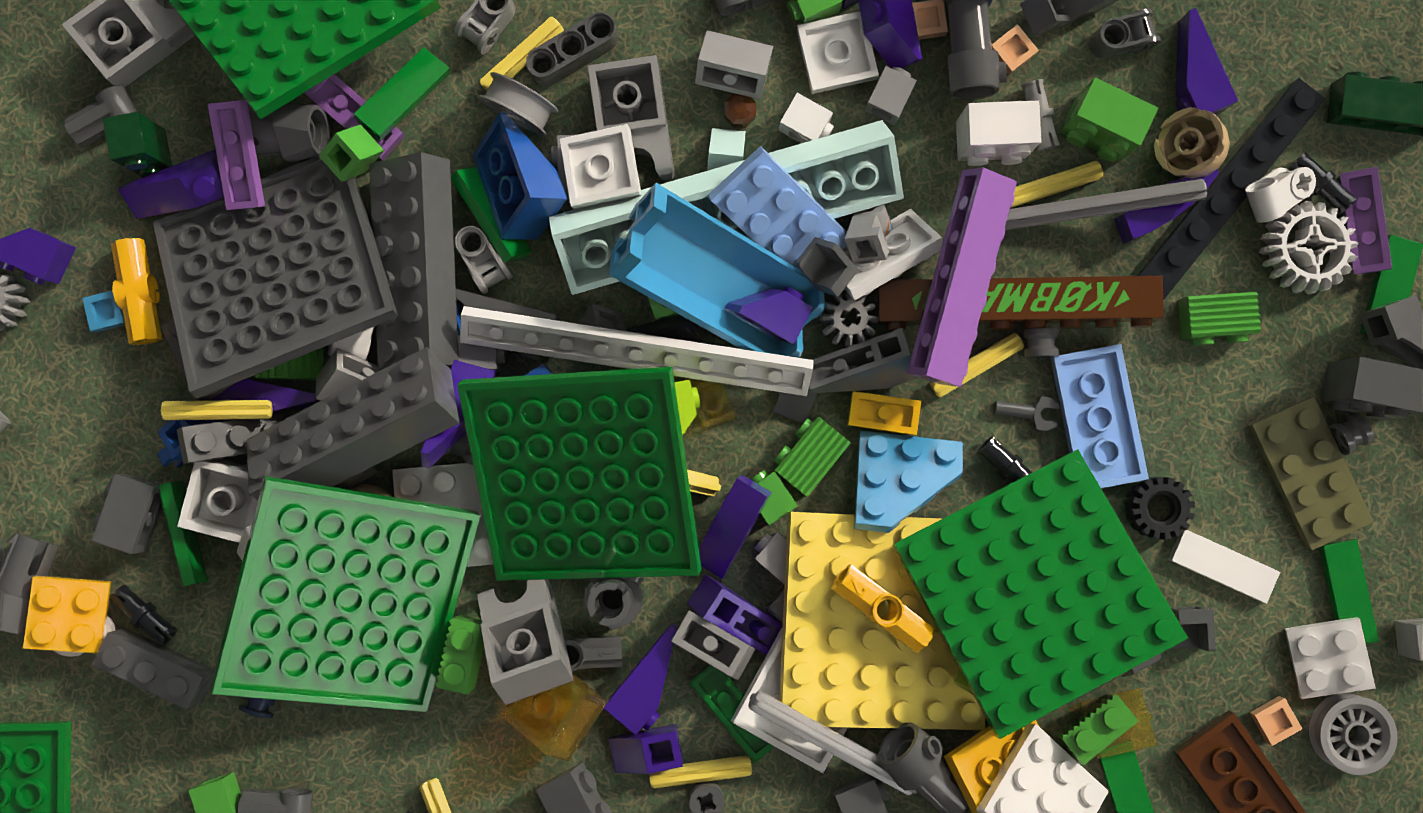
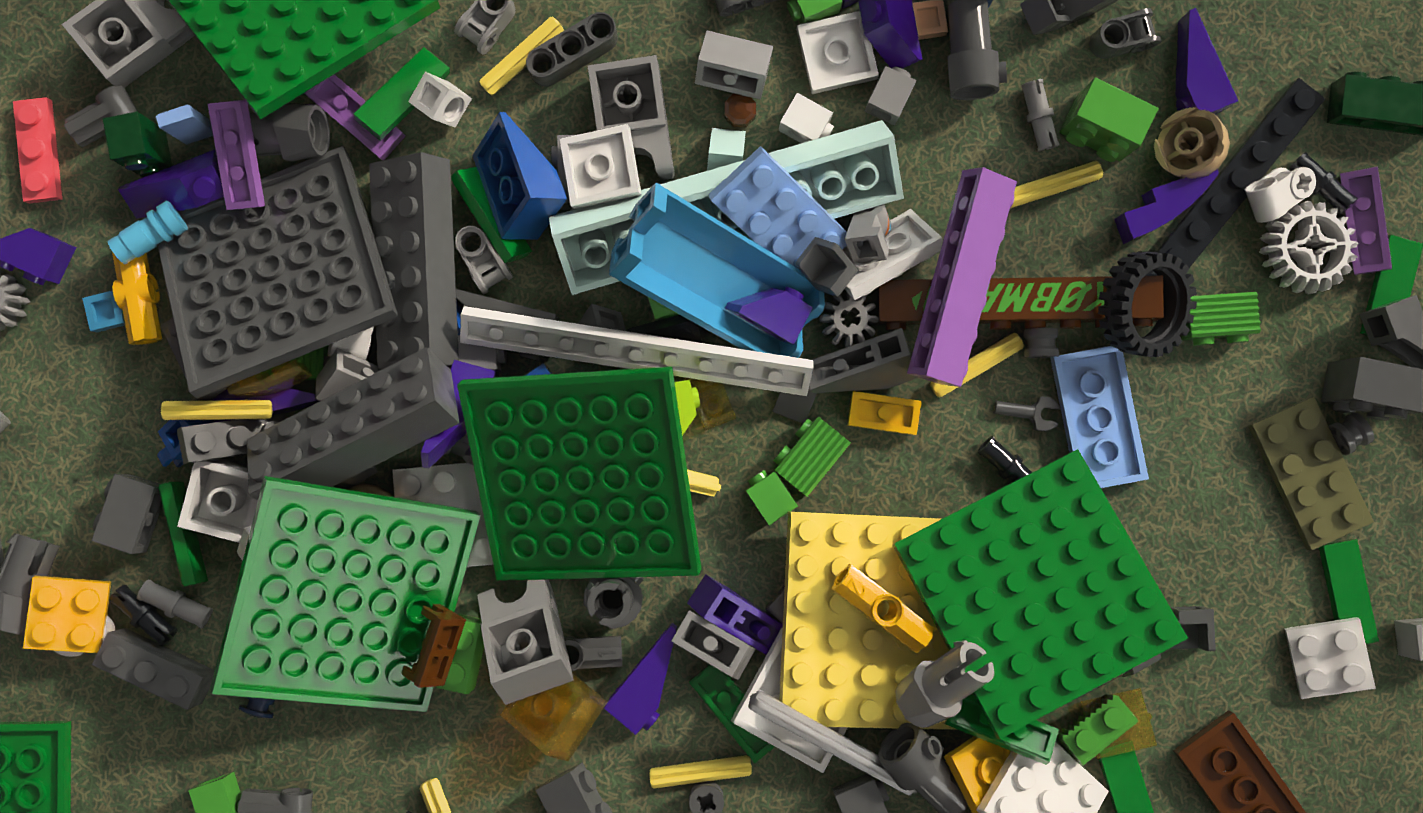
(37, 150): none -> coral plate
(147, 233): none -> medium azure axle
(174, 603): none -> light grey pin
(185, 124): none -> light blue tile
(262, 384): none -> clear yellow slope
(351, 152): bright green brick -> none
(437, 647): none -> reddish brown hinge
(440, 100): none -> white brick
(519, 102): light grey wheel -> none
(647, 750): dark purple slope -> none
(732, 525): dark purple slope -> none
(772, 554): light grey brick -> none
(900, 476): dark azure plate -> none
(937, 687): none -> light grey piece
(998, 132): white brick -> none
(1014, 49): light nougat plate -> none
(1032, 741): none -> green tile
(1106, 204): light grey axle -> none
(1119, 301): none -> black tyre
(1179, 508): black tyre -> none
(1224, 566): white tile -> none
(1275, 720): light nougat plate -> none
(1368, 718): light grey wheel -> none

